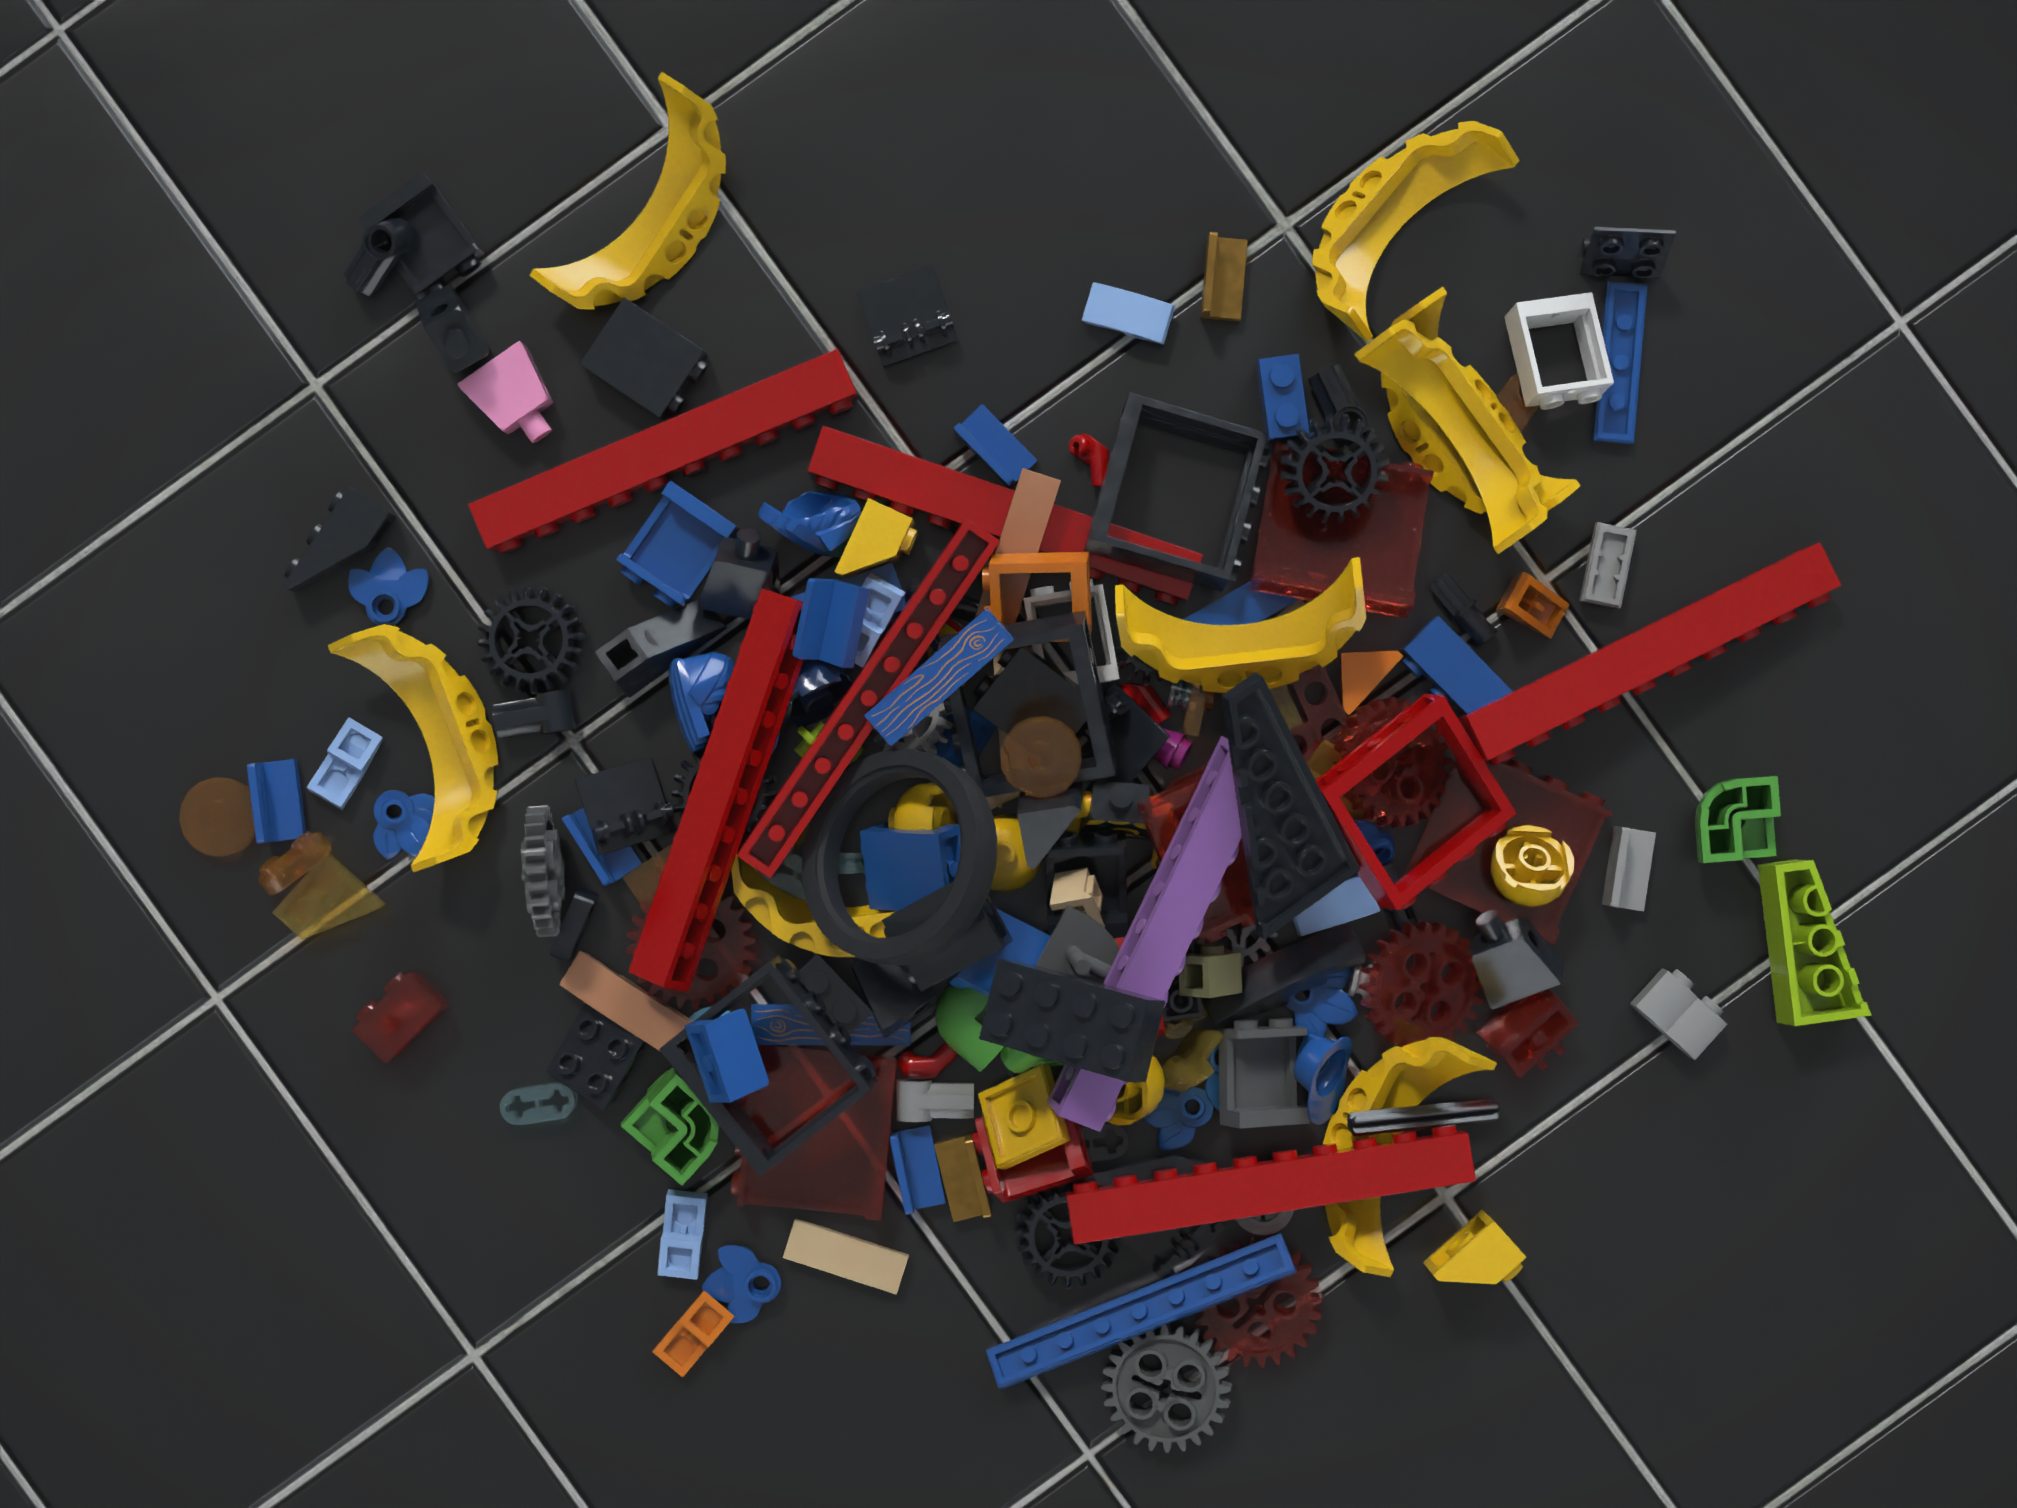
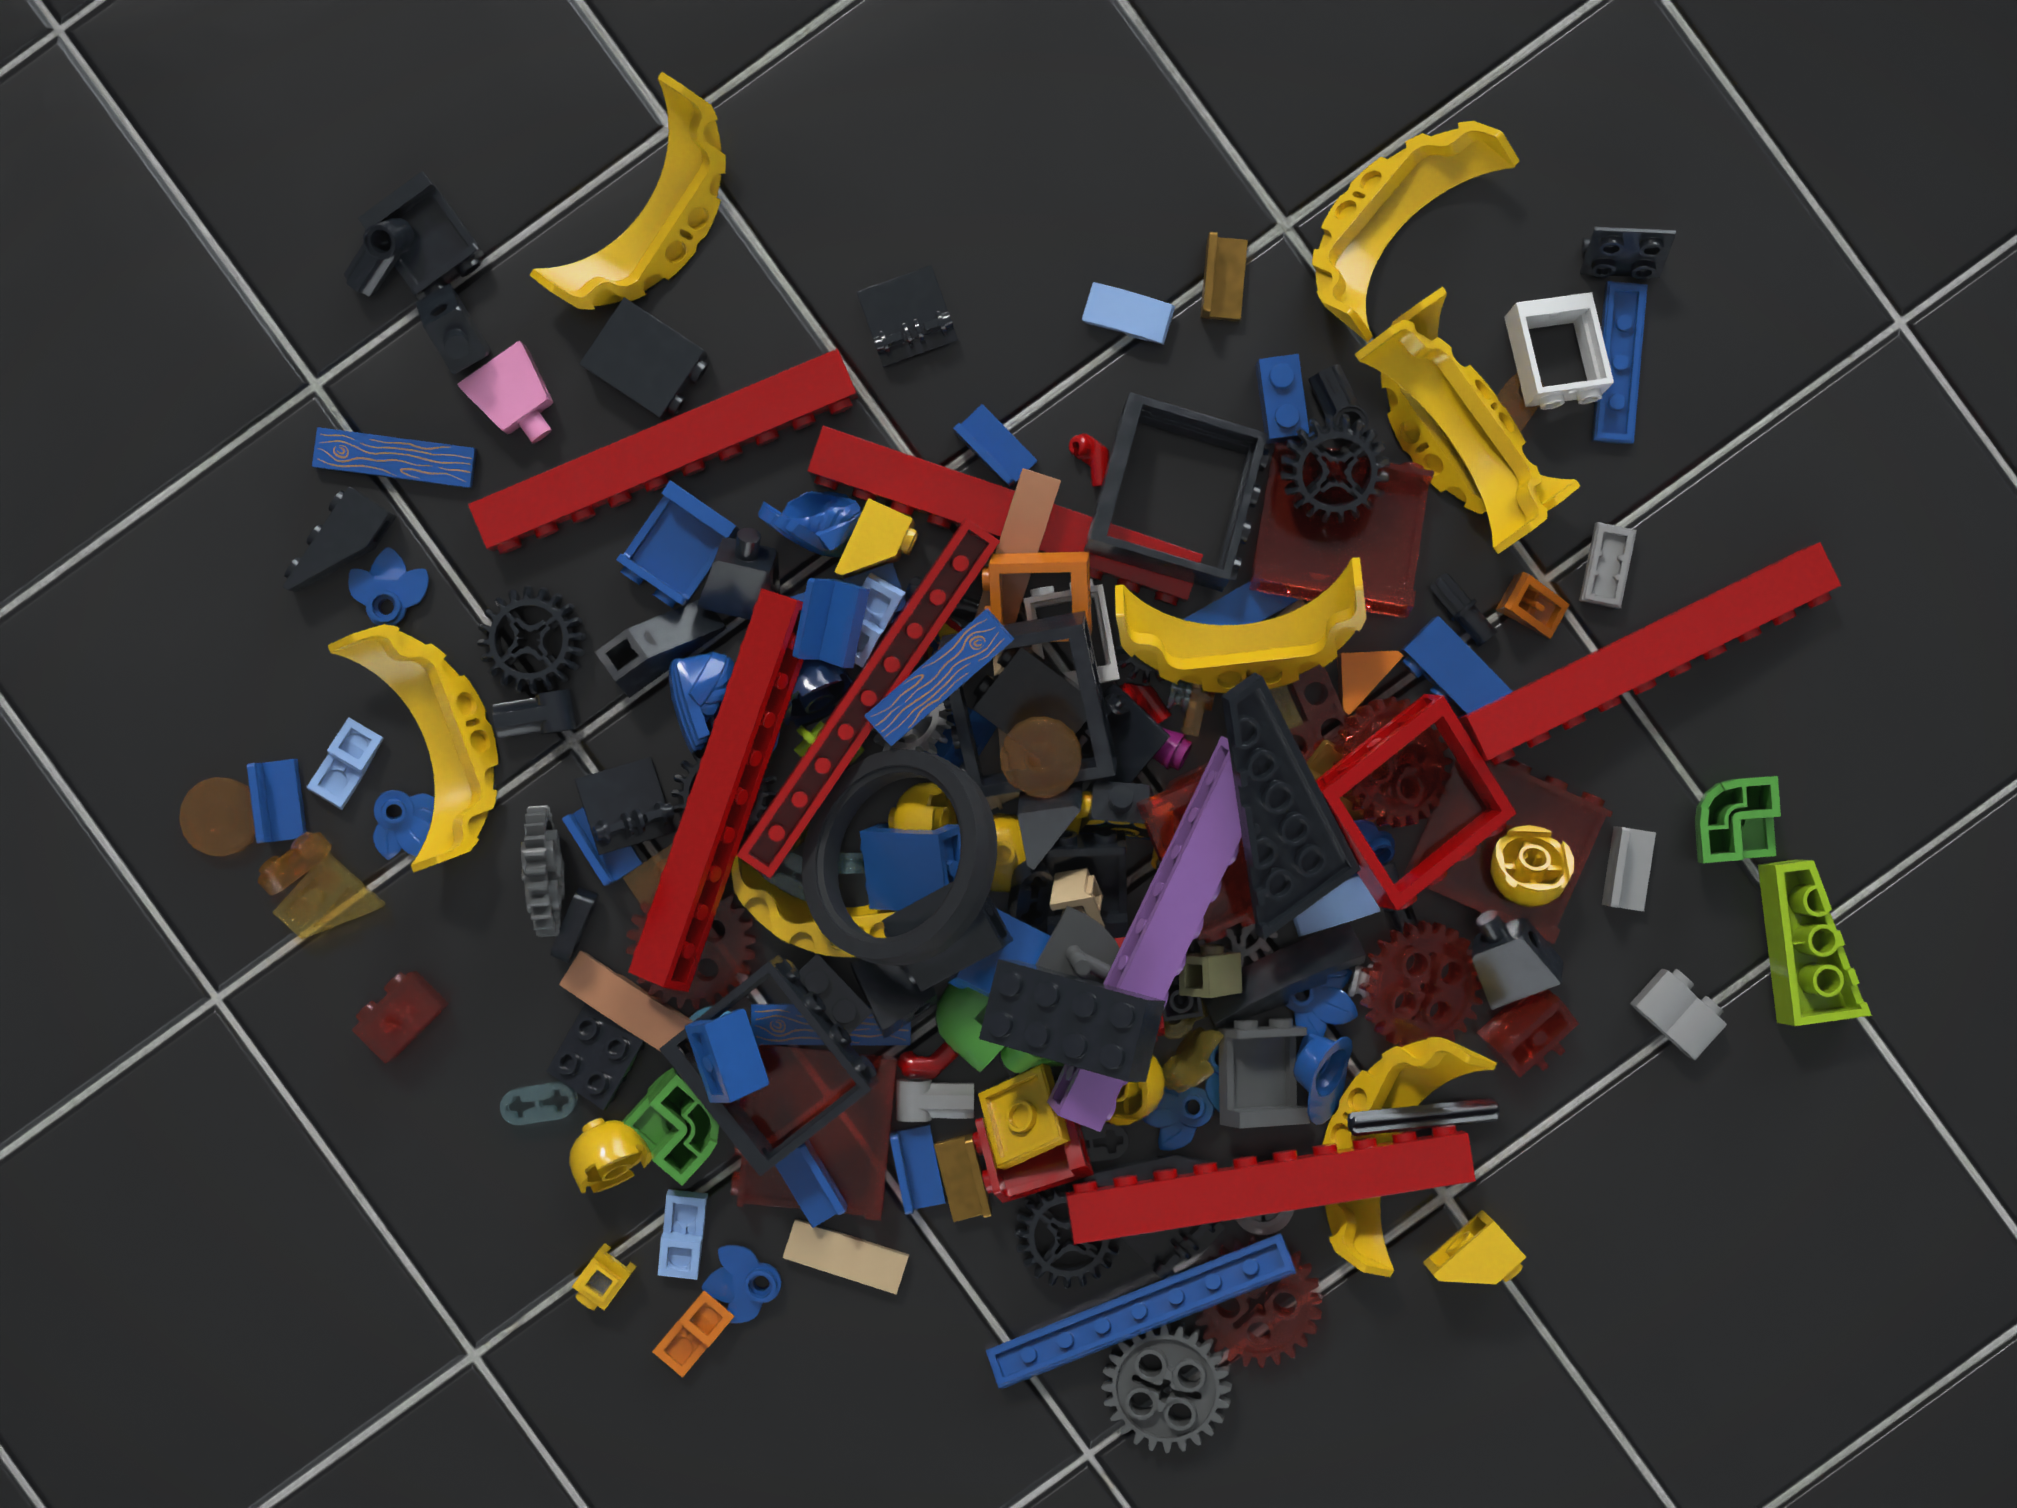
(394, 457): none -> blue tile
(601, 1279): none -> yellow window
(606, 1154): none -> yellow cylinder
(811, 1184): none -> blue panel
(1038, 894): none -> black beam

